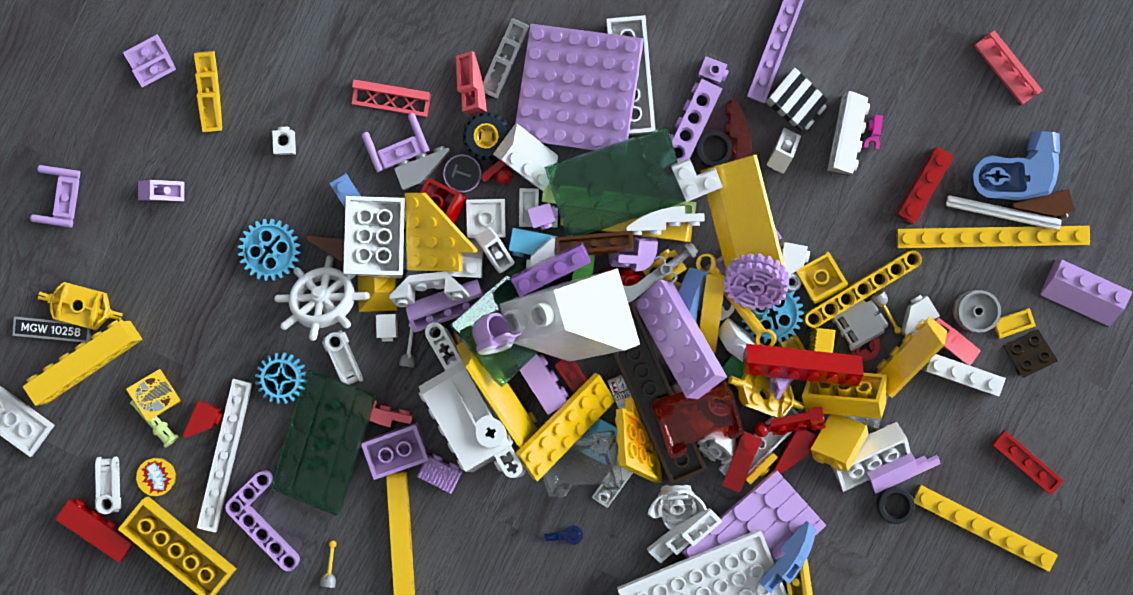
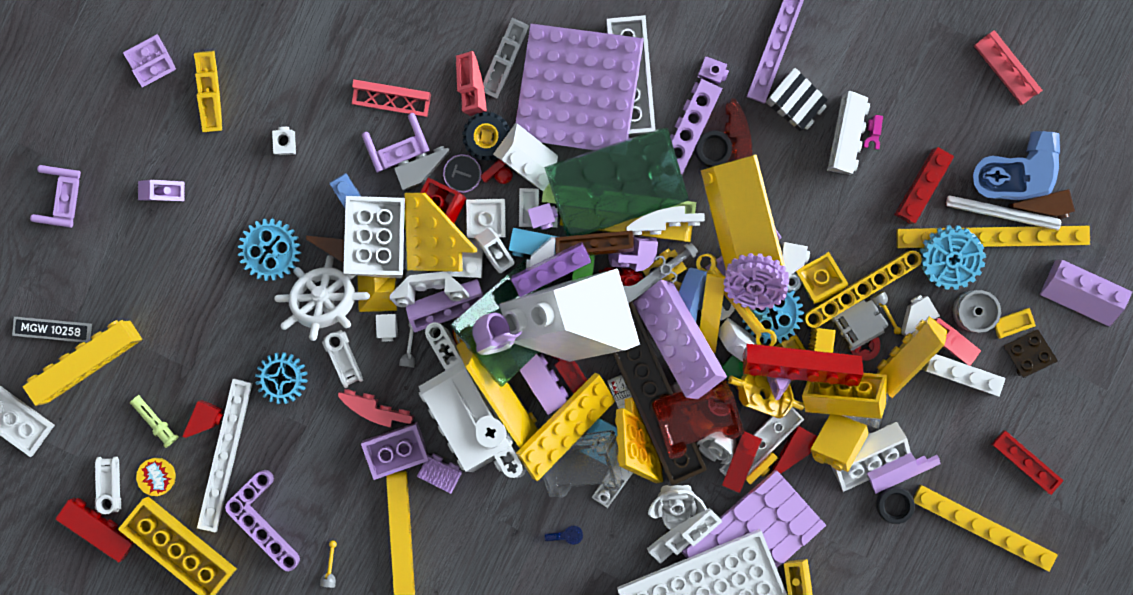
(94, 310): yellow plate -> none
(153, 395): tile -> none
(323, 442): clear green piece -> none
(693, 184): white plate -> none
(783, 150): white slope -> none
(796, 552): medium blue slope -> none
(812, 419): red plate -> none
(959, 269): none -> medium azure piece

